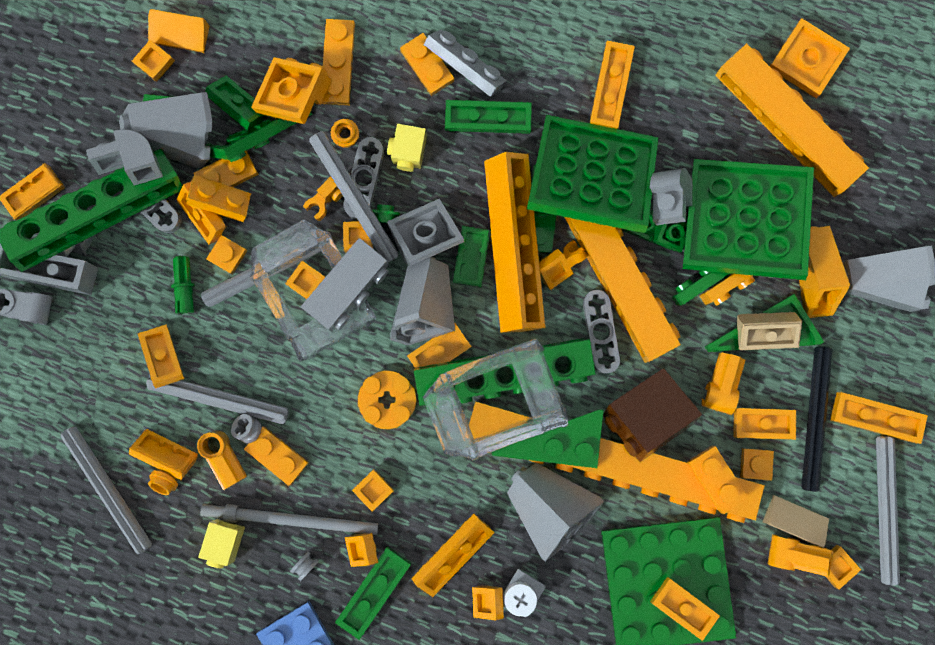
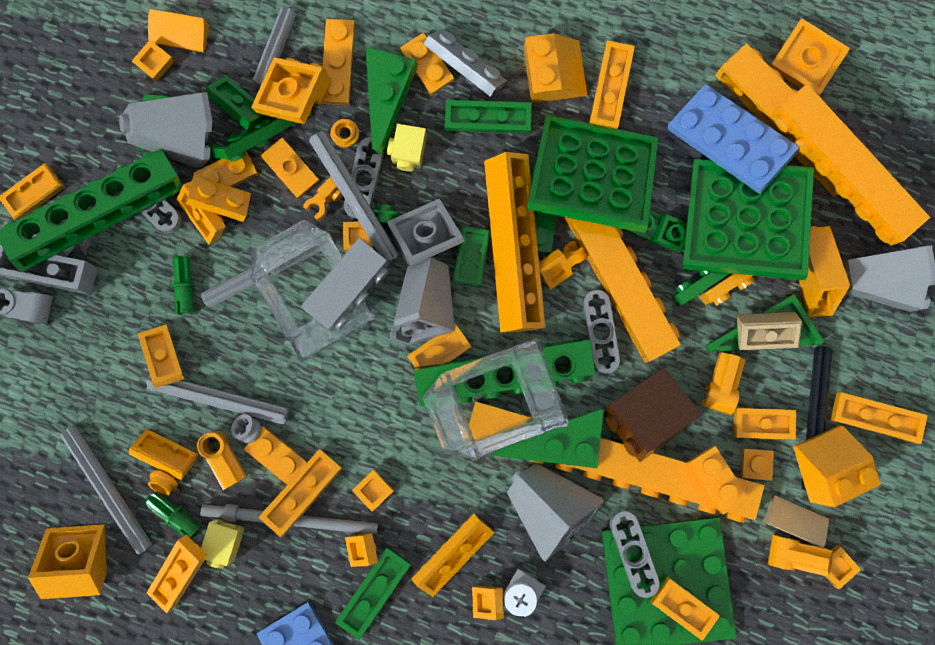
(70, 562): none -> light orange slope
(128, 152): light grey brick -> none
(173, 516): none -> green axle
(176, 573): none -> light orange plate
(226, 254): light orange plate -> none
(275, 42): none -> light grey axle
(290, 168): none -> light orange plate
(300, 493): none -> light orange plate
(304, 280): light orange plate -> none
(304, 566): light grey bush -> none
(388, 84): none -> green wing
(399, 388): light orange plate -> none
(554, 68): none -> light orange slope
(634, 576): none -> light grey beam
(671, 195): light grey brick -> none
(733, 138): none -> medium blue plate
(835, 467): none -> light orange slope
(850, 166): none -> light orange brick
(888, 510): light grey axle -> none

